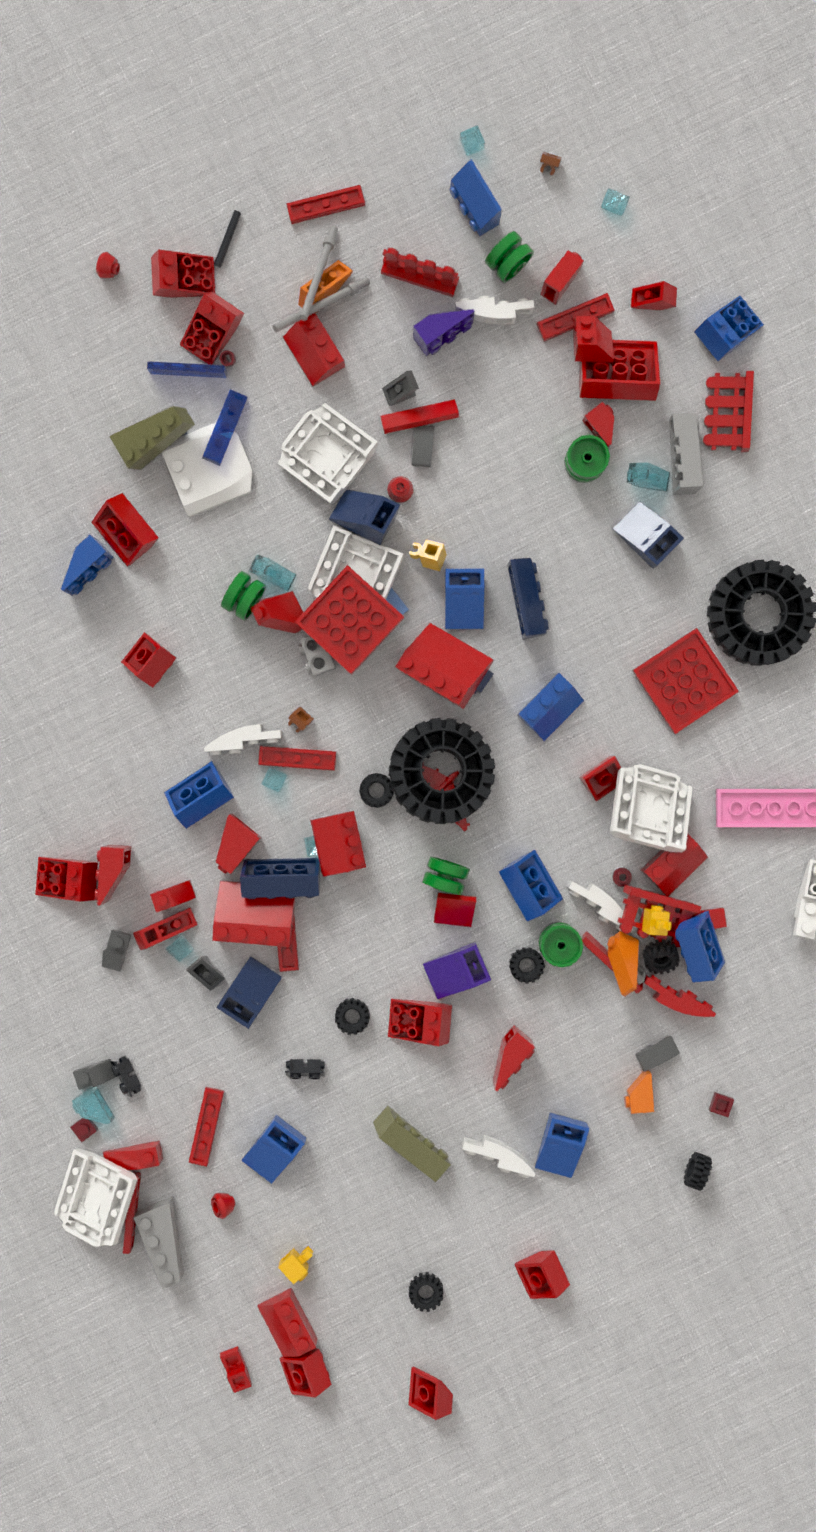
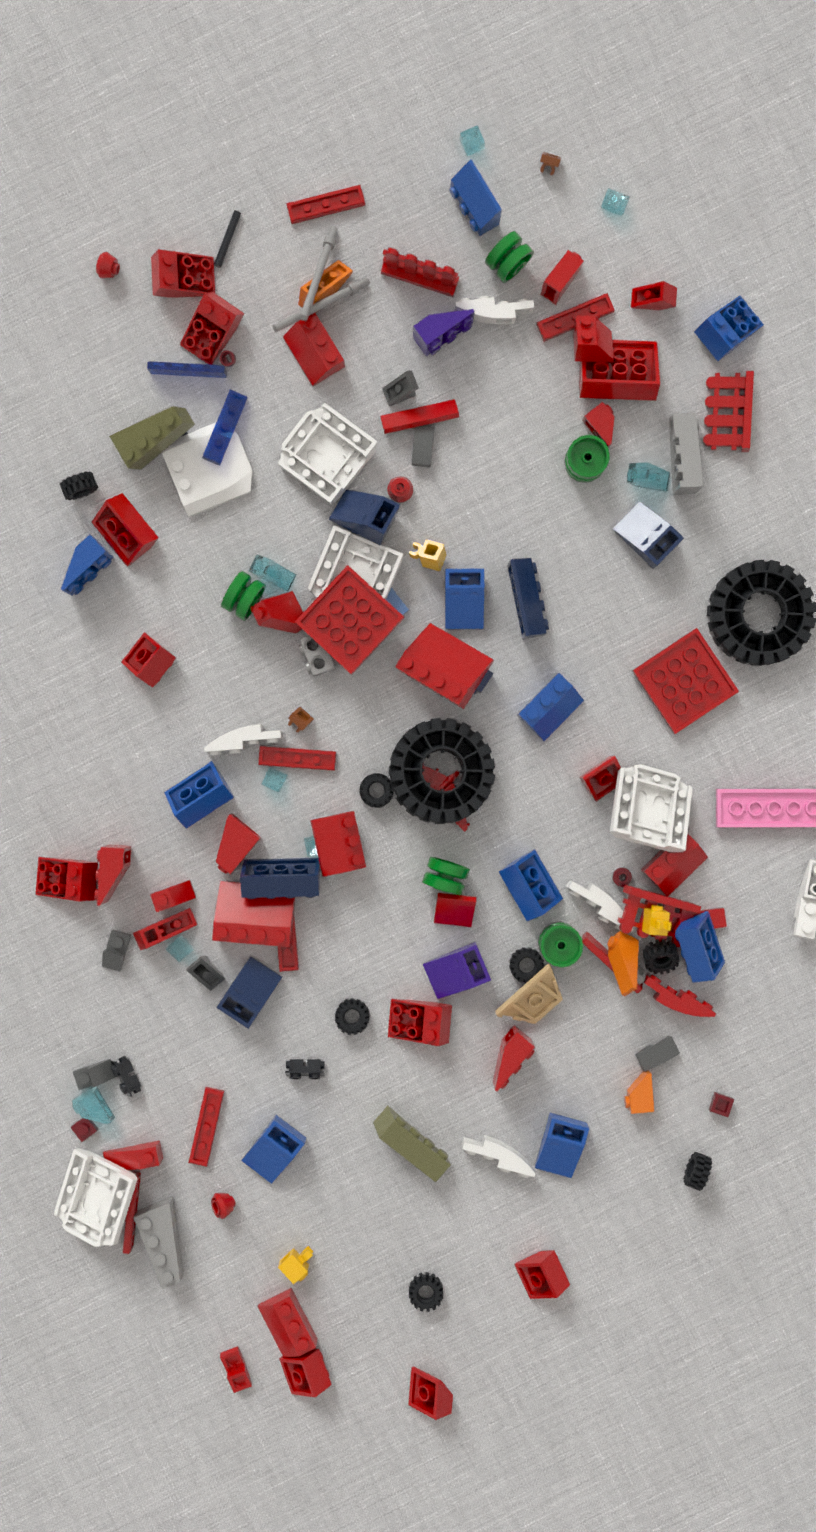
(78, 485): none -> black tyre
(533, 998): none -> tan wing

